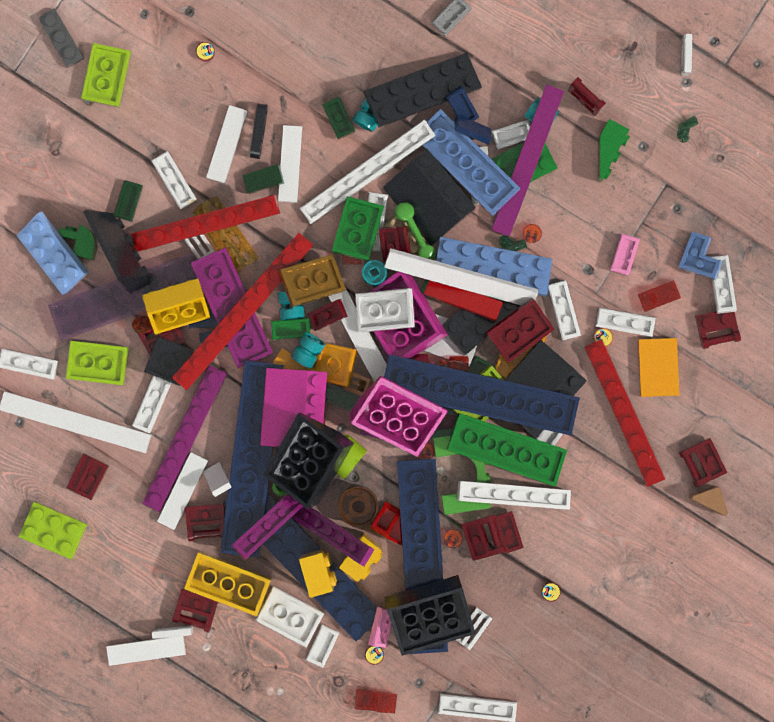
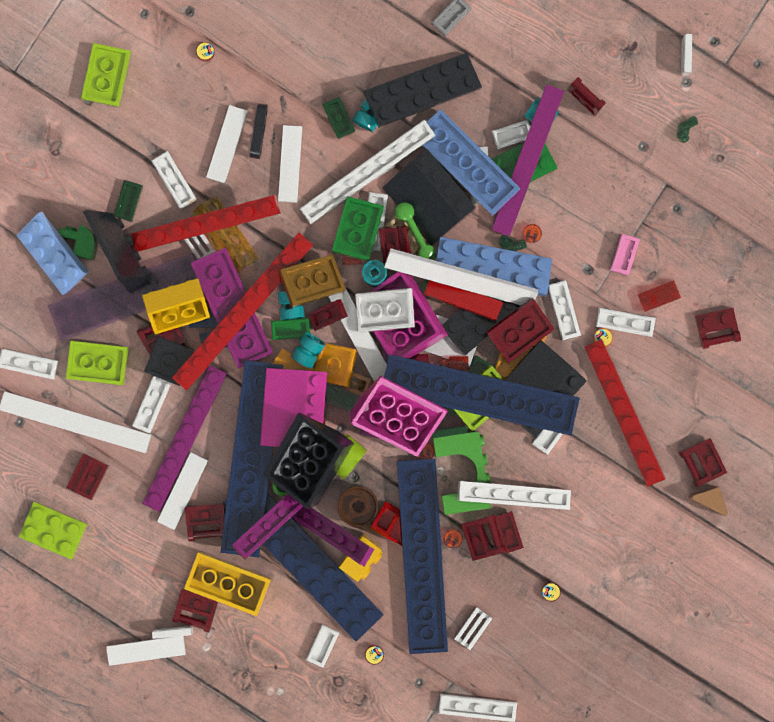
(61, 38): dark grey plate -> none
(141, 324): clear red tile -> none
(217, 479): white tile -> none
(263, 179): dark green tile -> none
(289, 616): white tile -> none
(317, 572): yellow brick -> none
(375, 701): clear red slope -> none
(380, 628): bright pink plate -> none
(429, 615): black slope -> none
(461, 103): dark blue tile -> none
(472, 129): dark blue tile -> none
(506, 449): green plate -> none
(609, 143): green slope -> none
(658, 367): light orange tile -> none
(695, 259): medium blue plate -> none
(723, 288): white tile -> none

